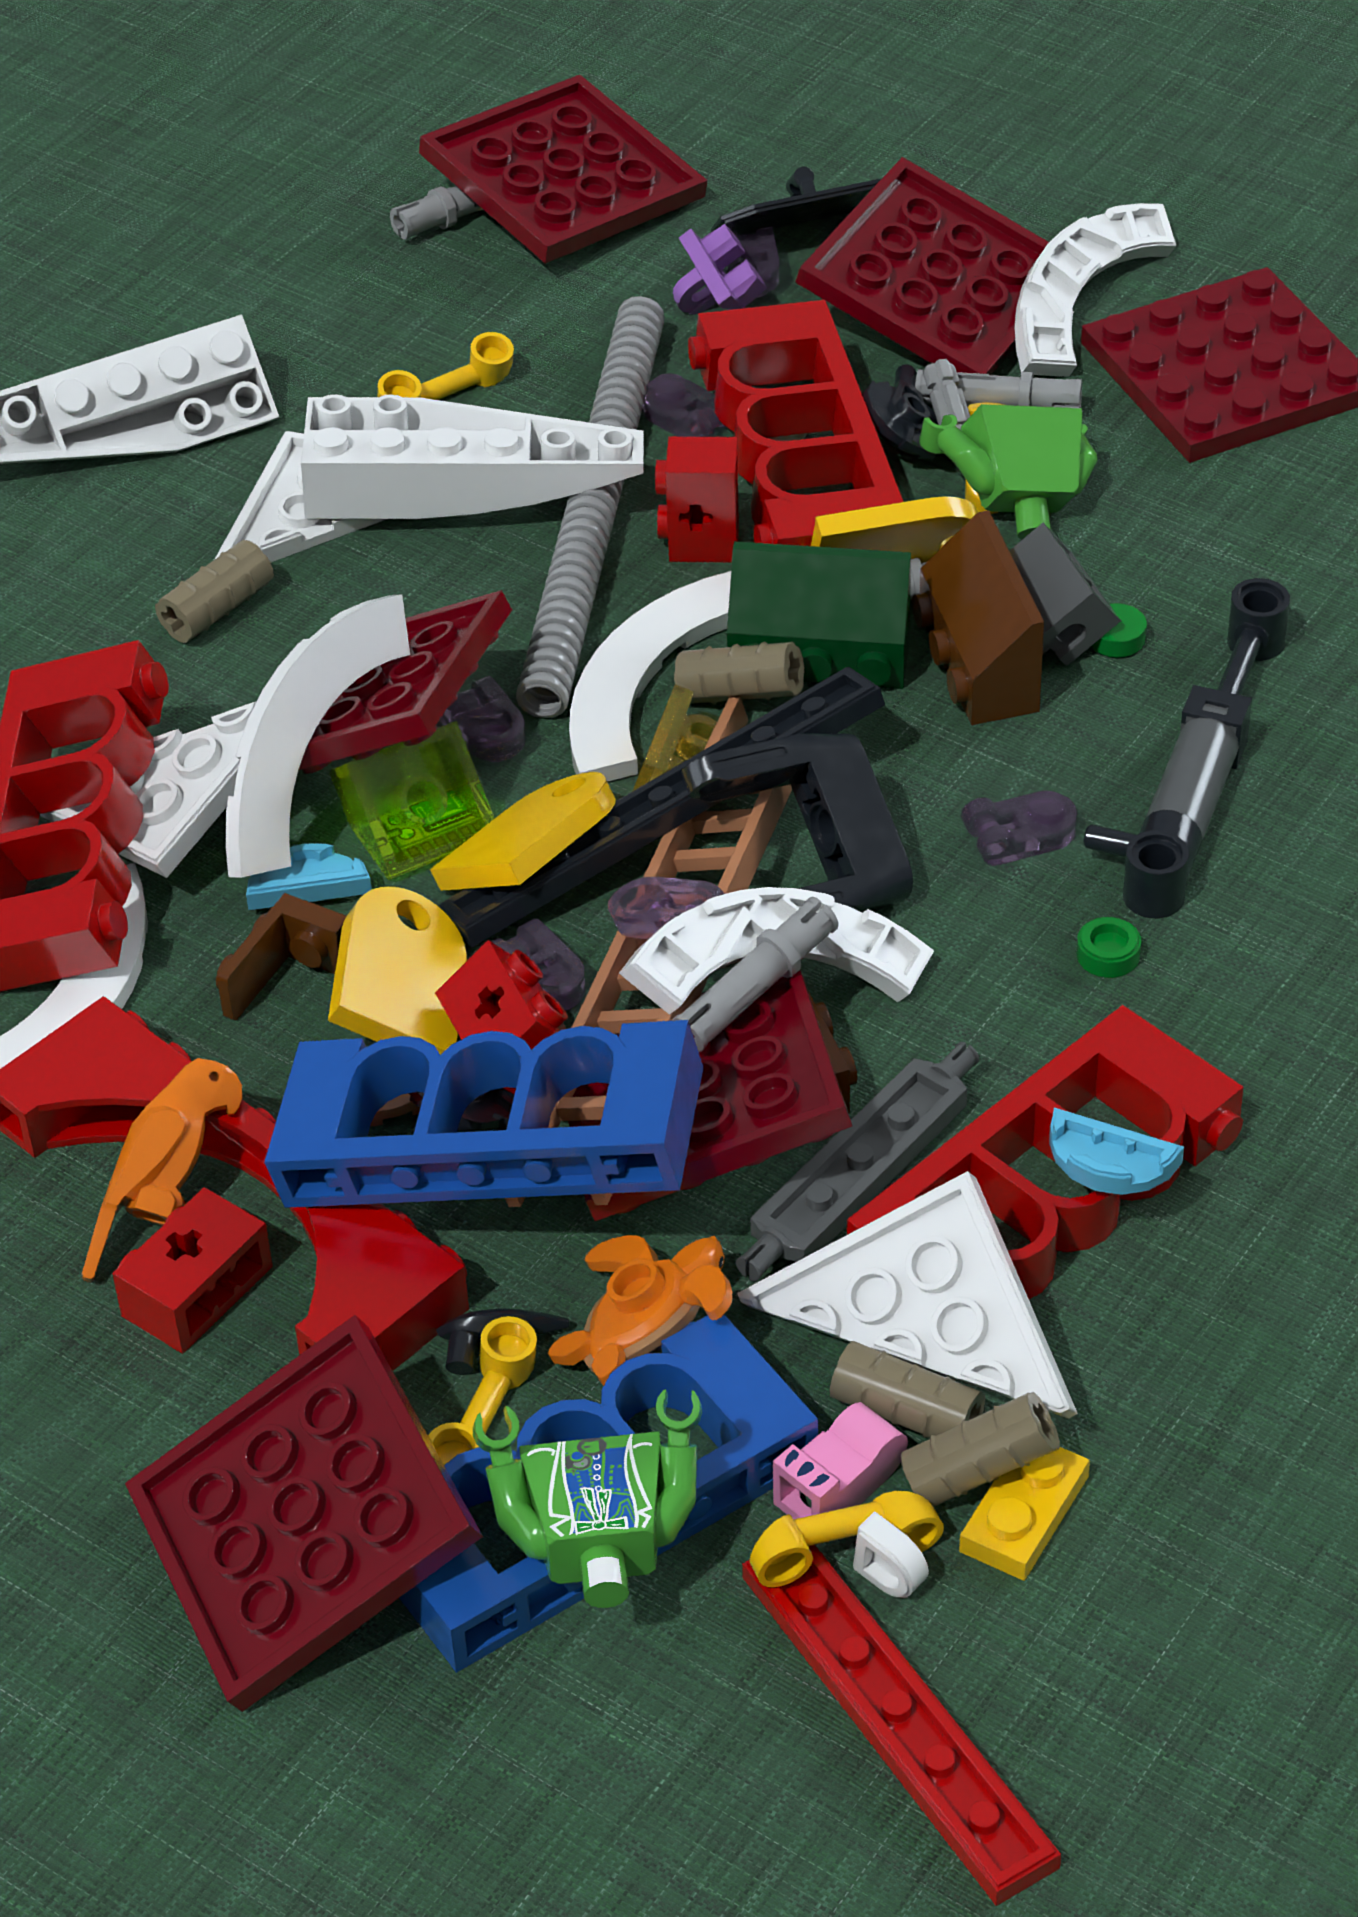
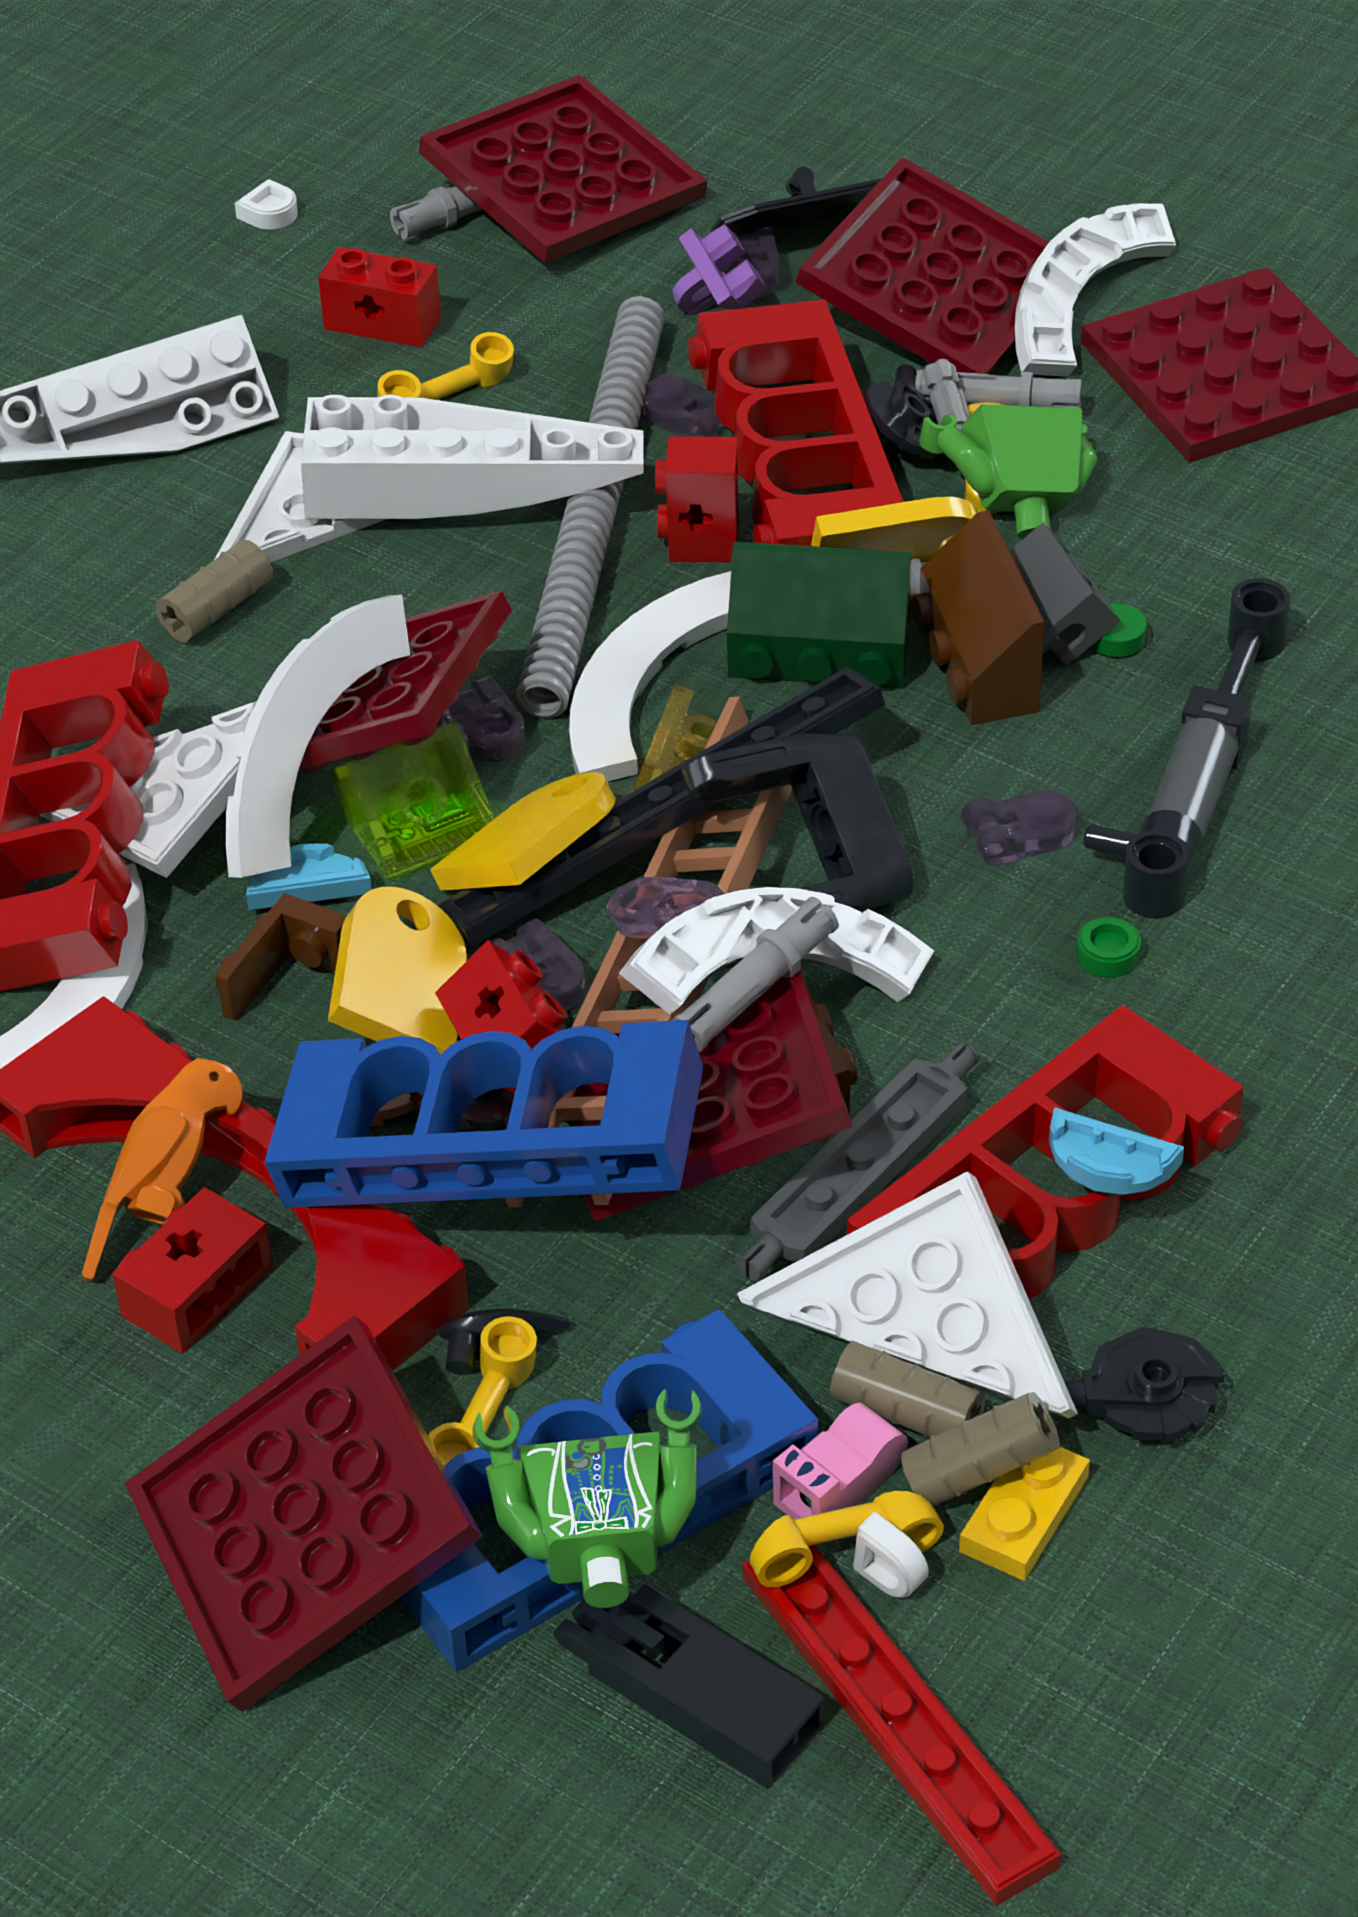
(268, 206): none -> white tile
(380, 296): none -> red brick
(644, 1301): orange animal -> none
(705, 1690): none -> black hinge
(741, 671): dark tan axle -> none
(1149, 1385): none -> black piece

